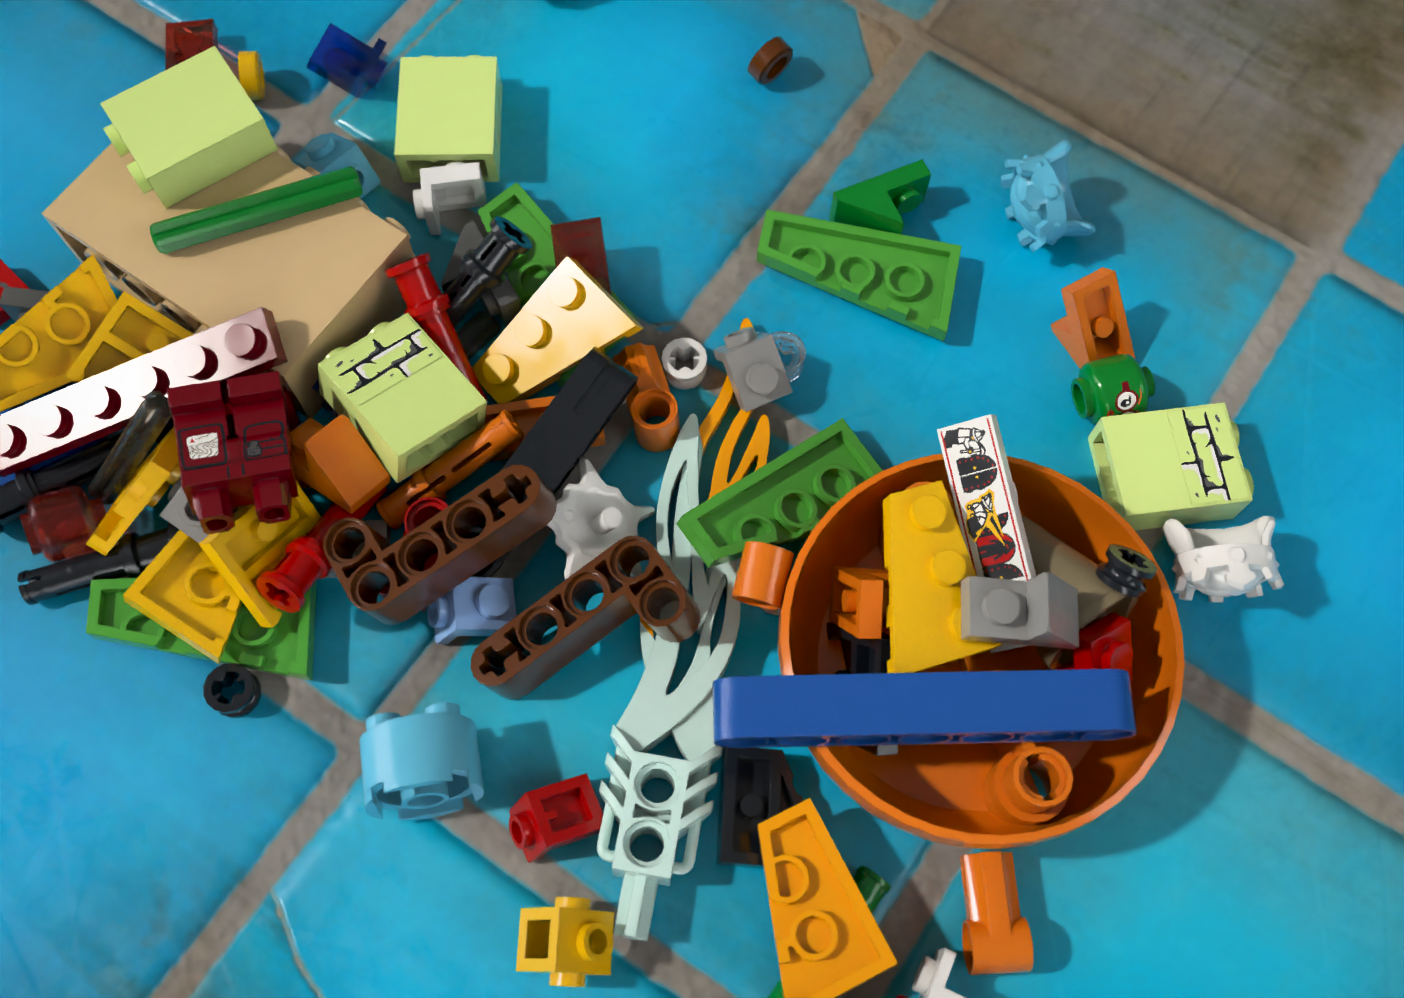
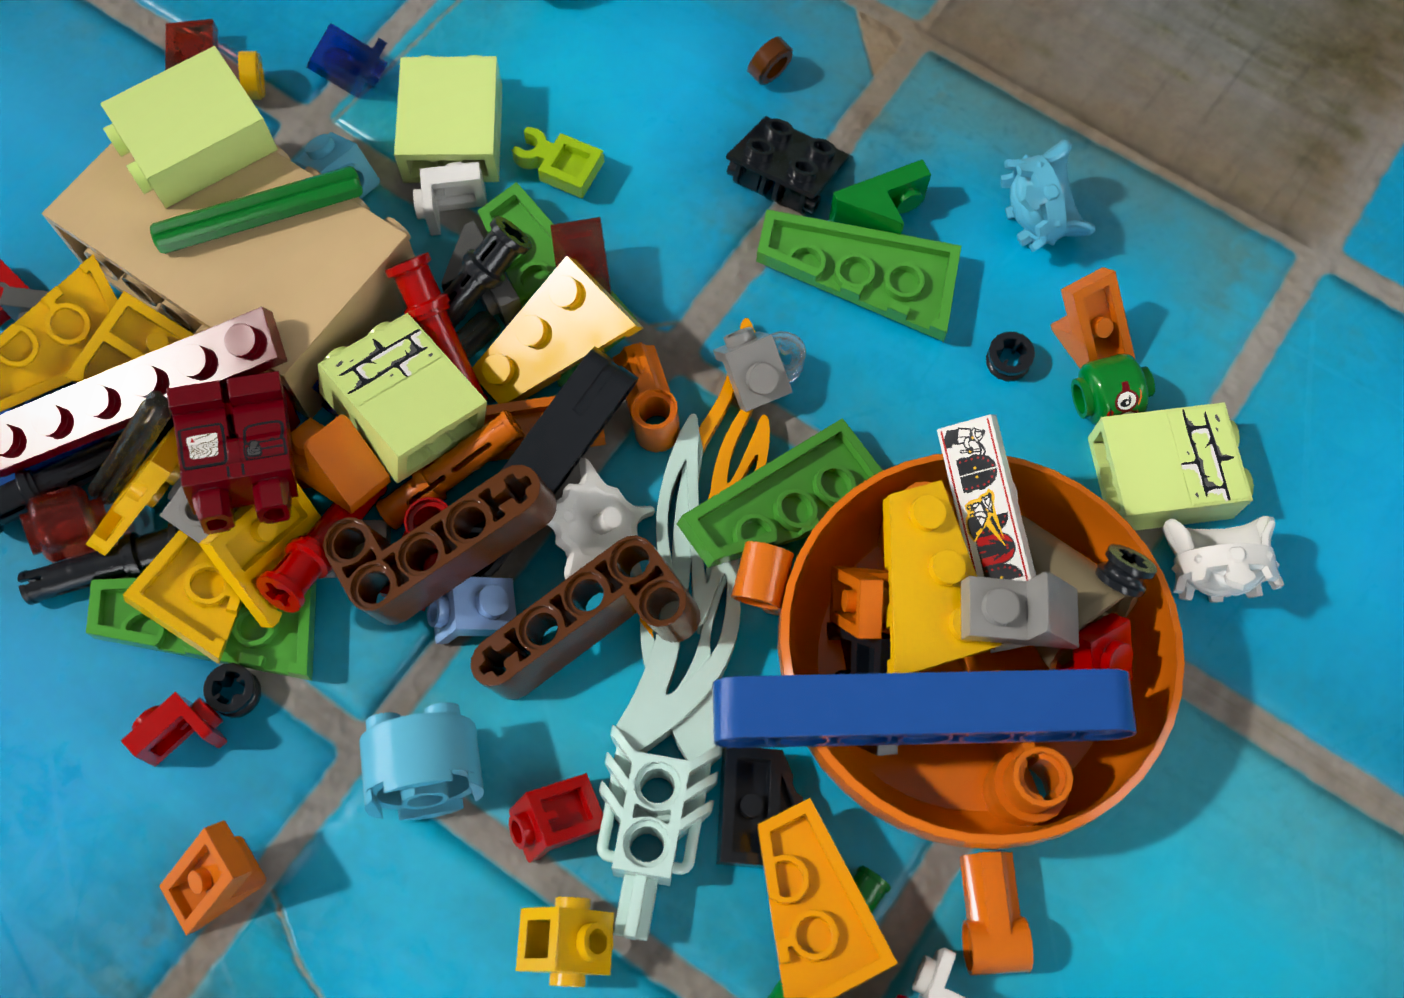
(166, 726): none -> red bracket
(211, 877): none -> orange slope
(562, 164): none -> lime plate
(685, 377): white bush -> none
(790, 159): none -> black hinge
(1019, 344): none -> black bush

